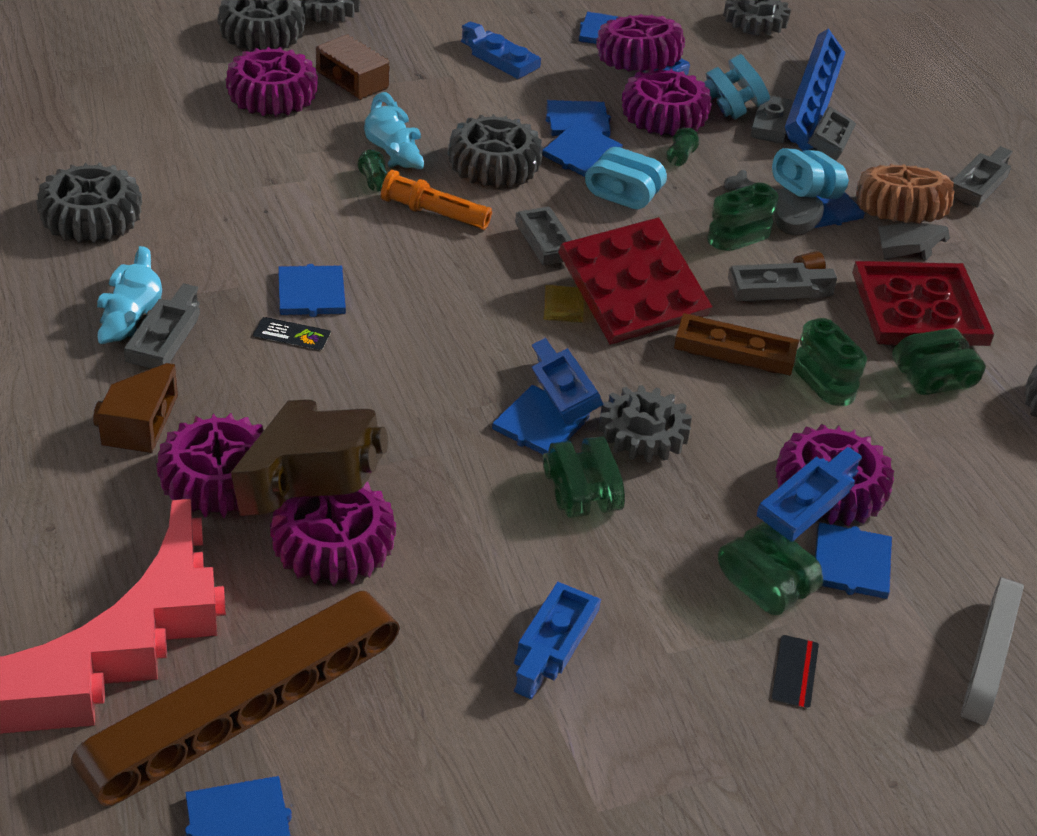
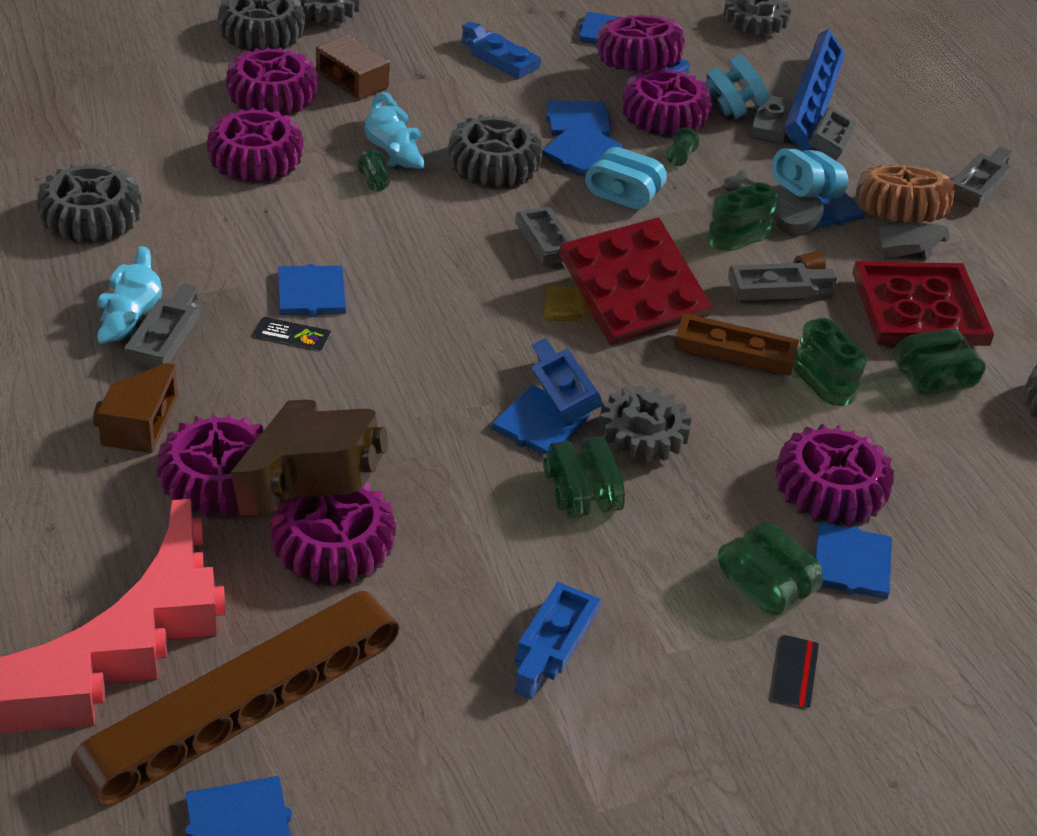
(255, 144): none -> magenta gear
(420, 196): orange pin -> none
(809, 494): blue hinge -> none
(992, 652): light grey beam -> none

